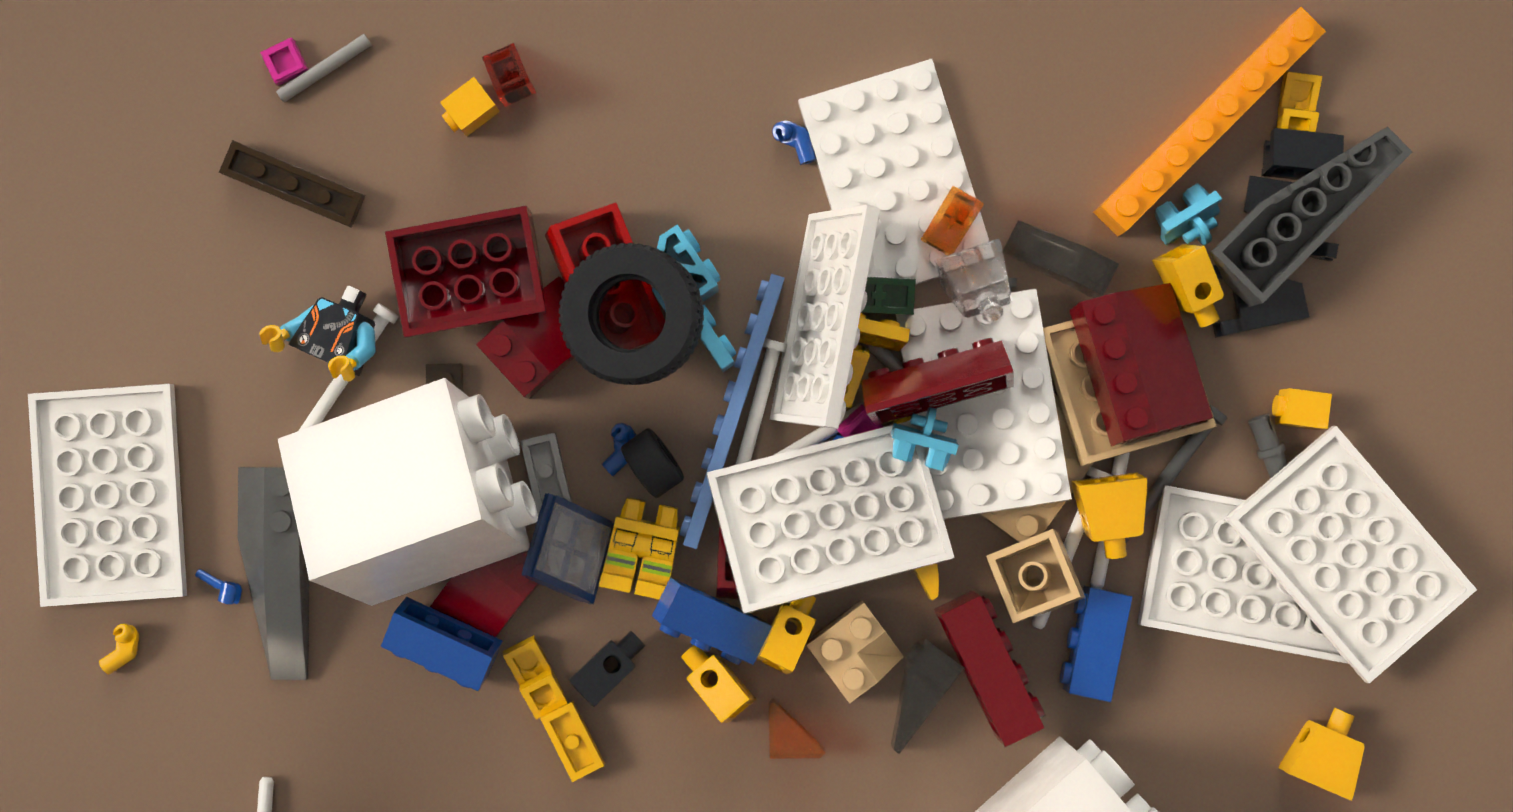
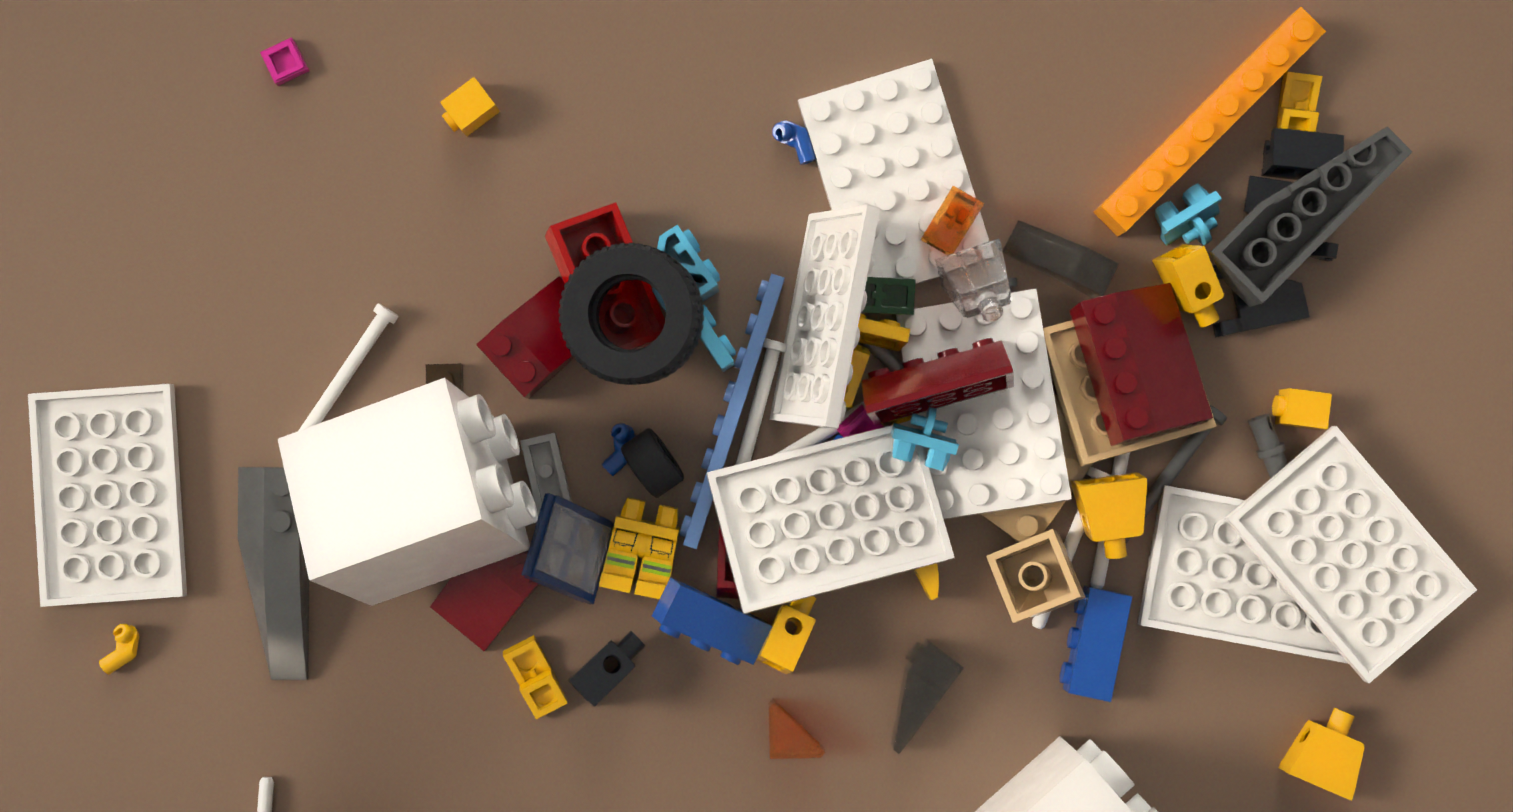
(229, 591): blue hand -> none
(292, 184): dark brown plate -> none
(324, 68): light grey bar -> none
(330, 333): torso -> none
(441, 644): blue brick -> none
(466, 271): dark red slope -> none
(508, 75): clear red slope -> none
(572, 741): yellow plate -> none
(729, 694): yellow torso -> none
(854, 651): tan slope -> none
(989, 668): dark red brick -> none

